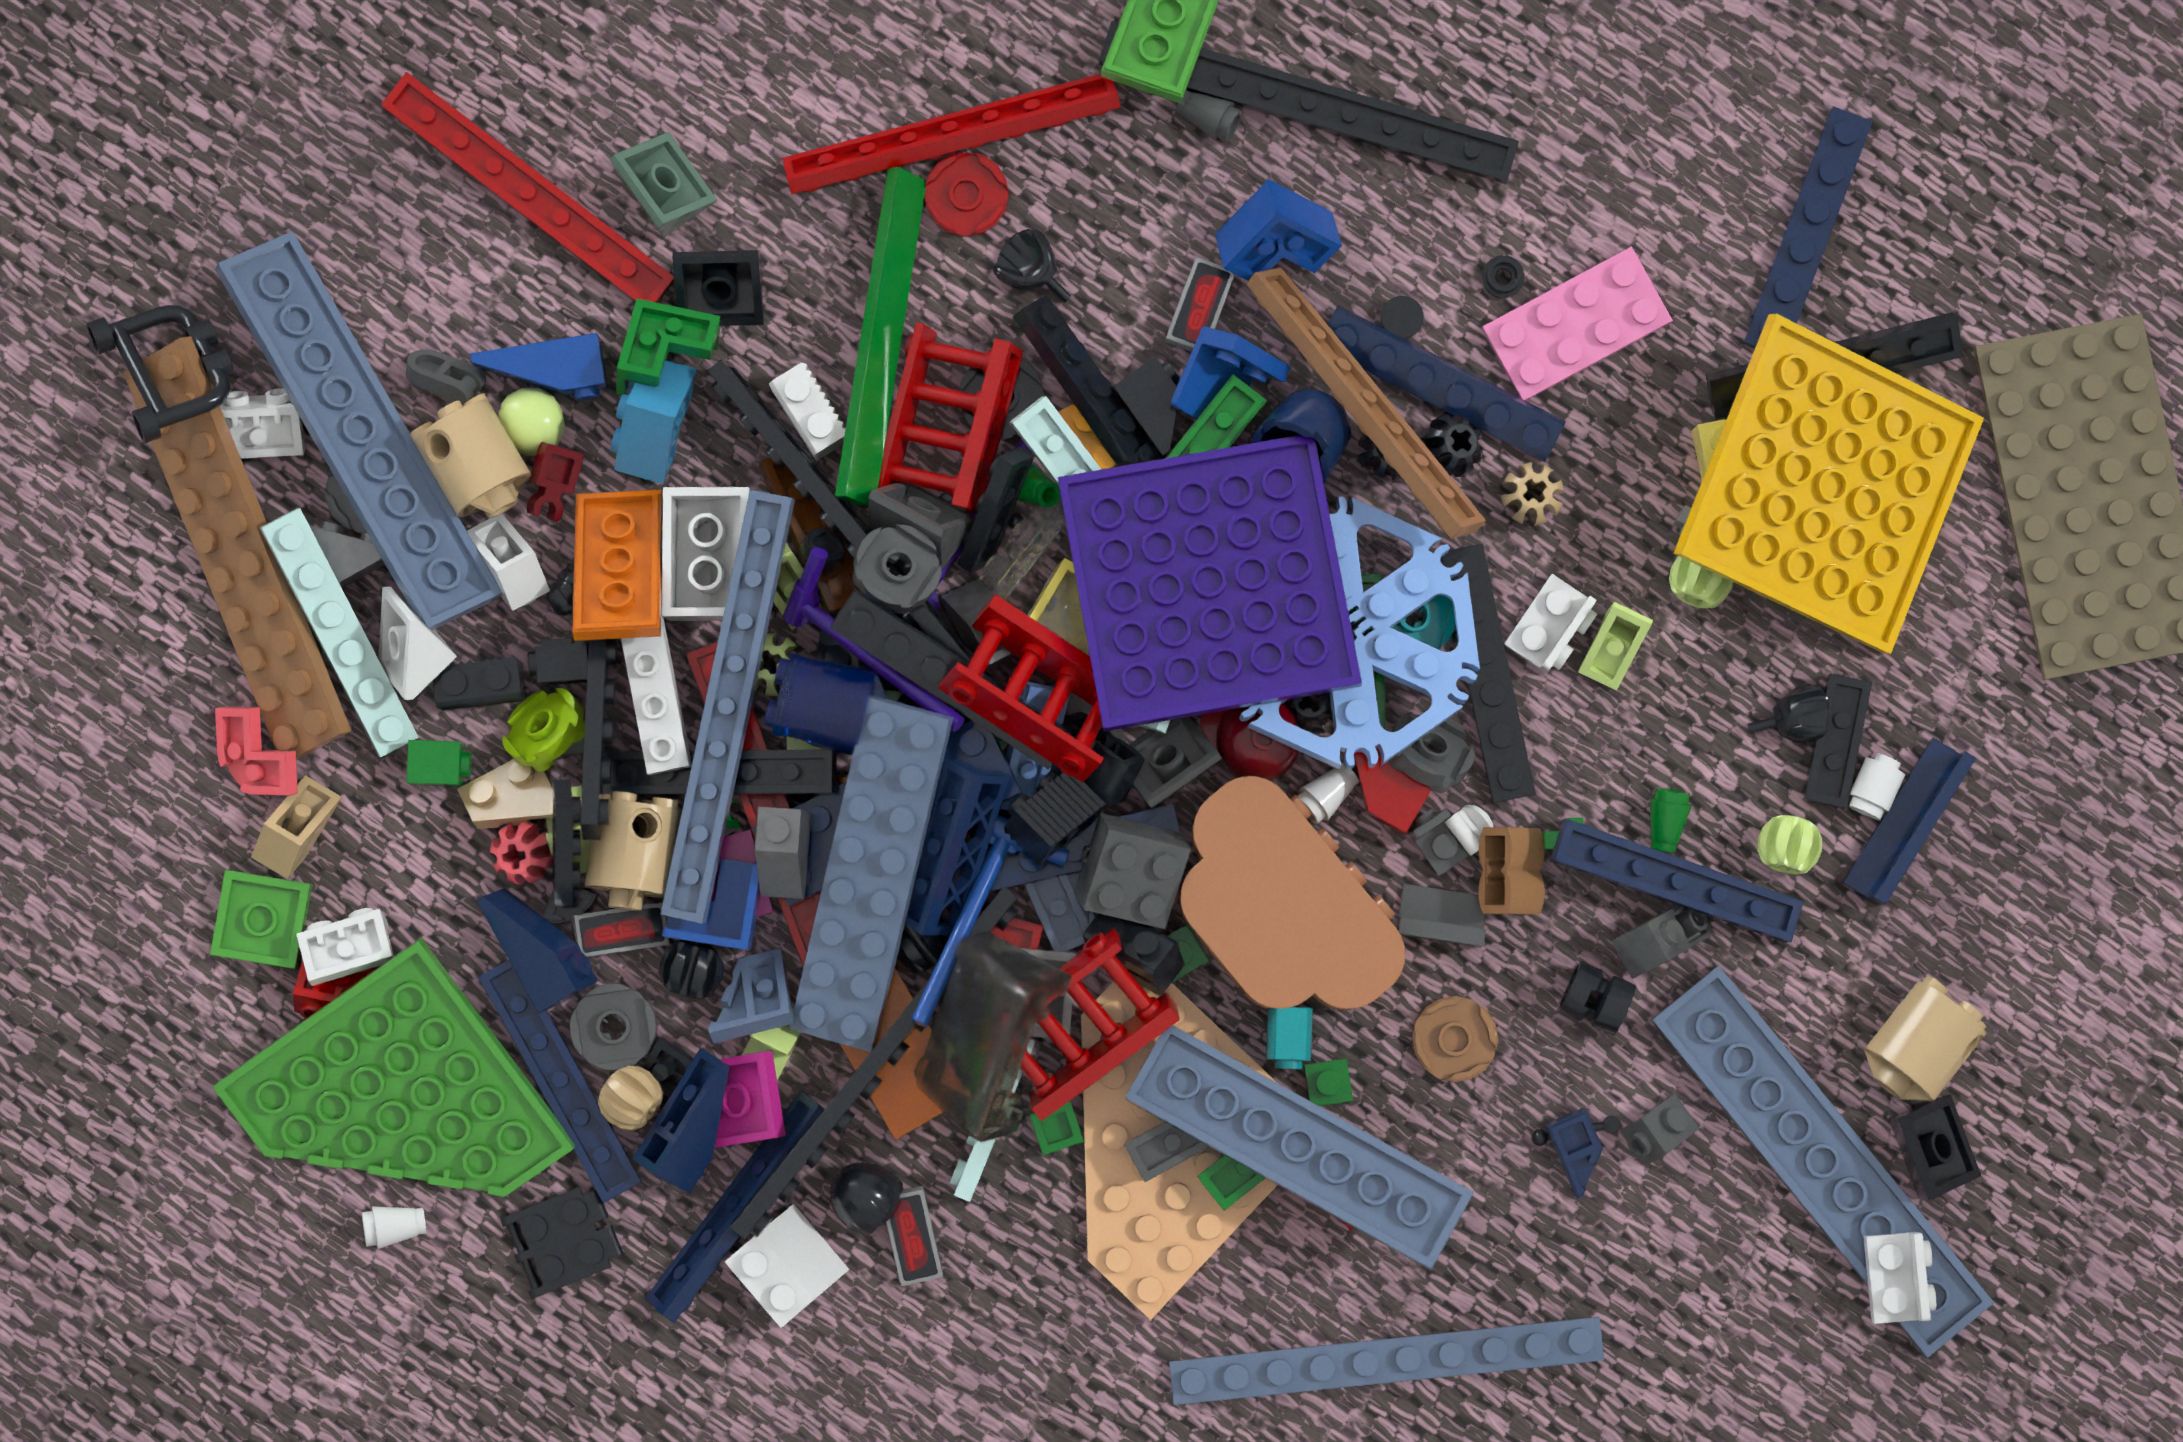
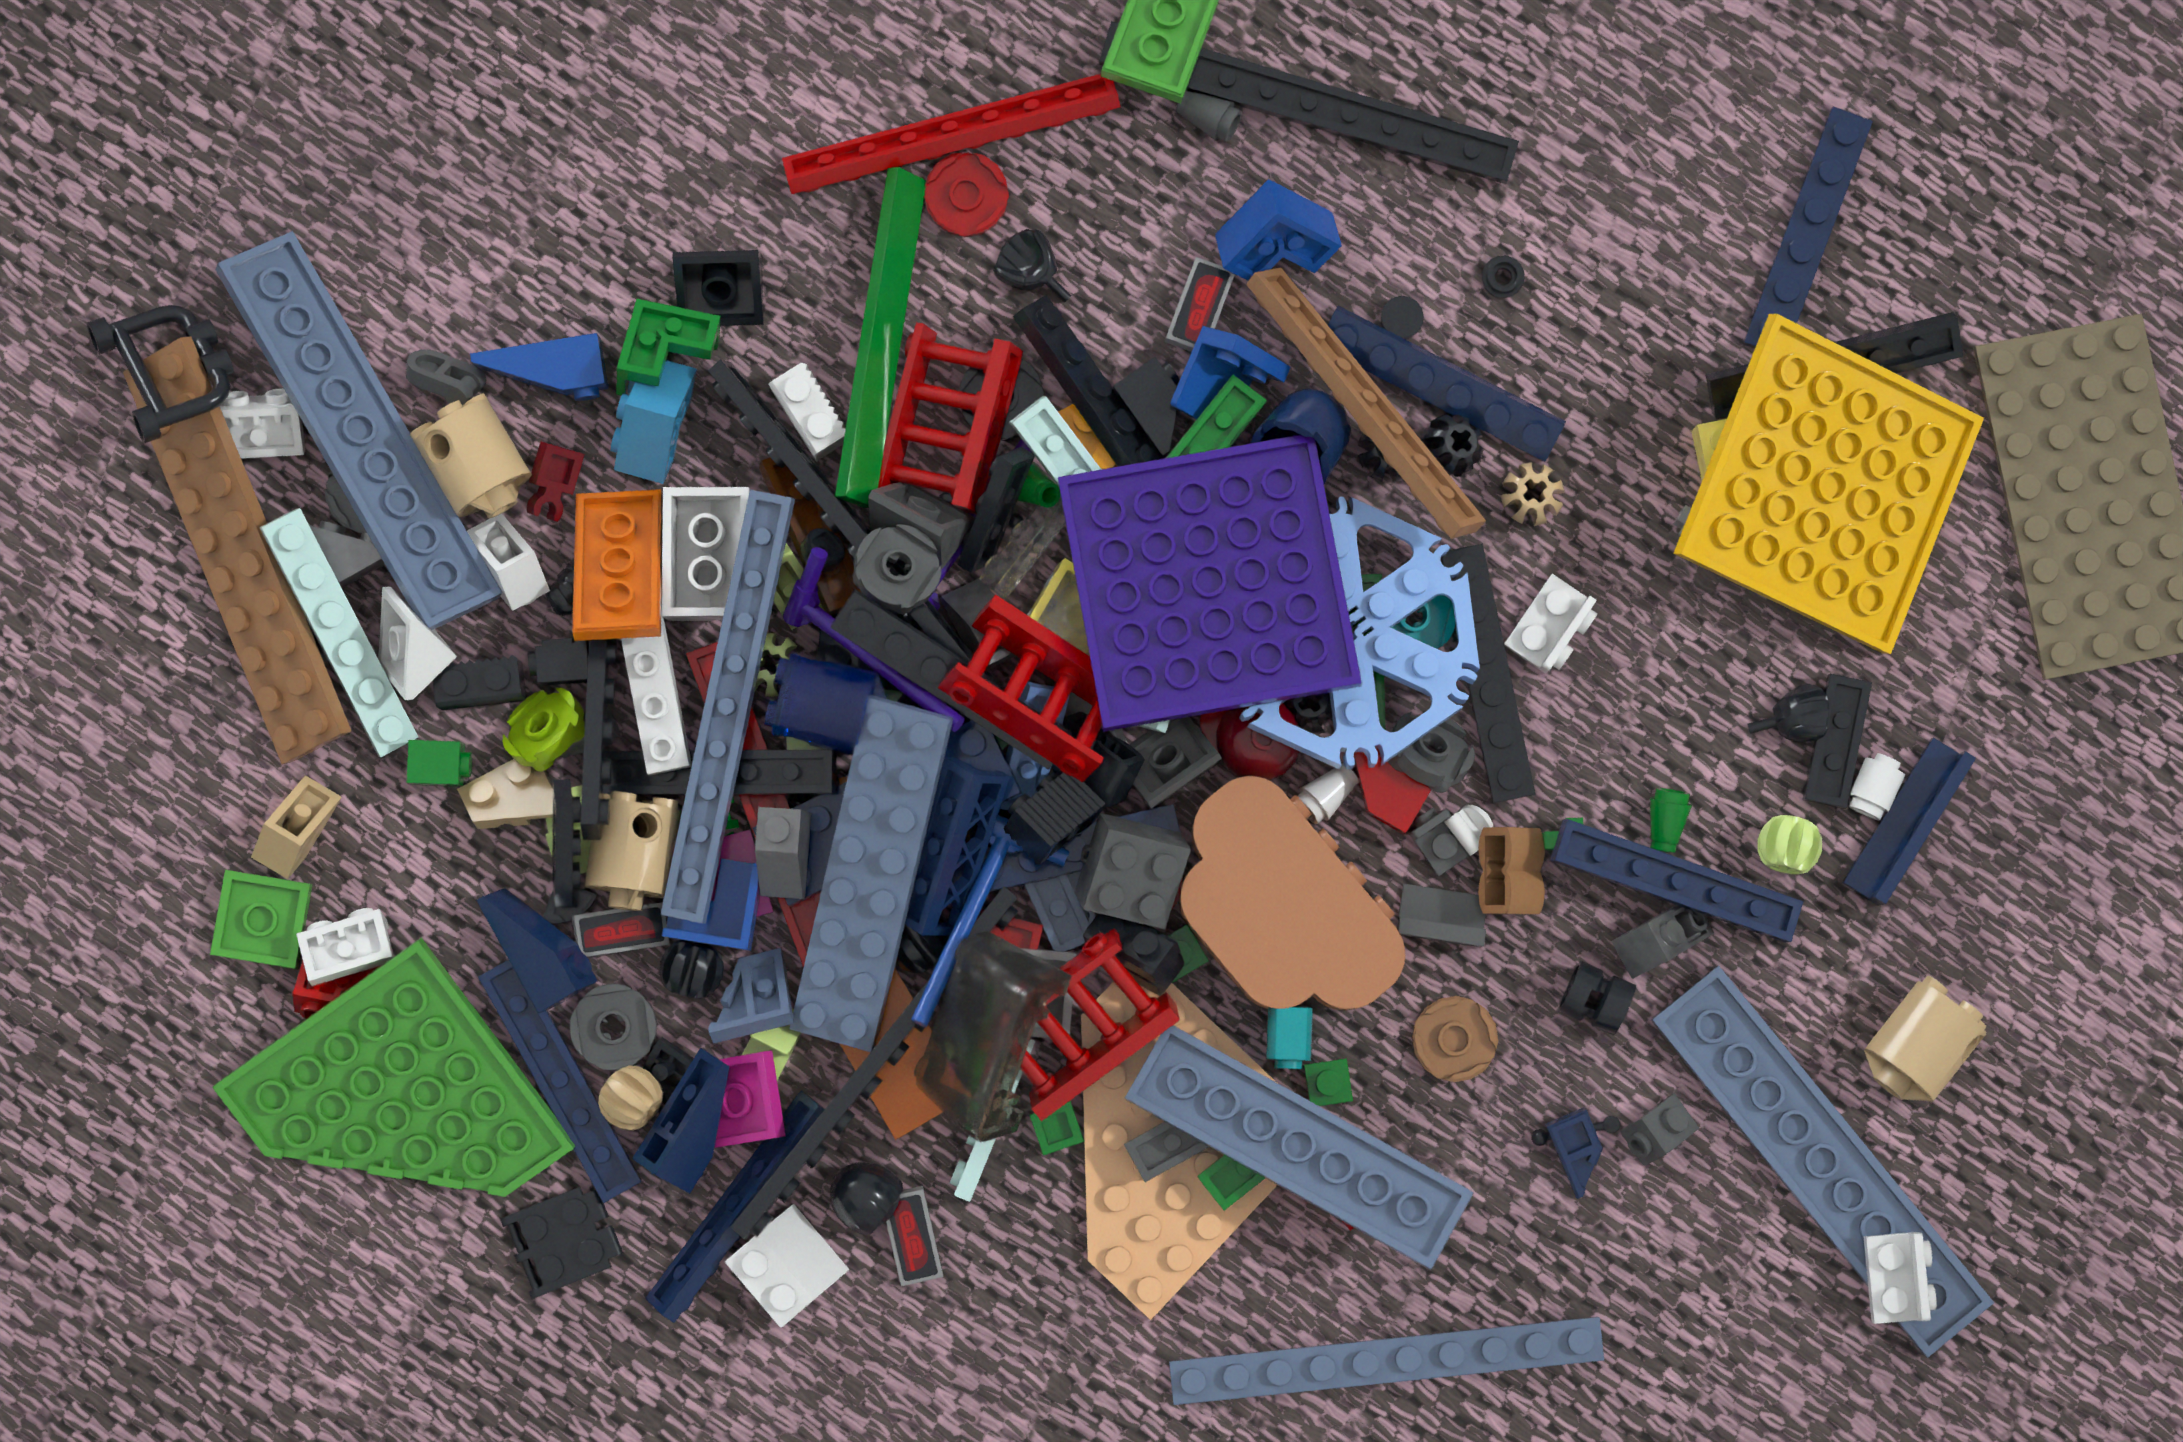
(241, 751): coral plate -> none
(392, 1225): white cone -> none
(521, 867): coral piece -> none
(526, 191): red plate -> none
(532, 418): yellowish green hair -> none
(663, 182): sand green slope -> none
(1577, 324): bright pink plate -> none
(1615, 645): yellowish green slope -> none
(1697, 585): yellowish green piece -> none
(1935, 1148): black slope -> none

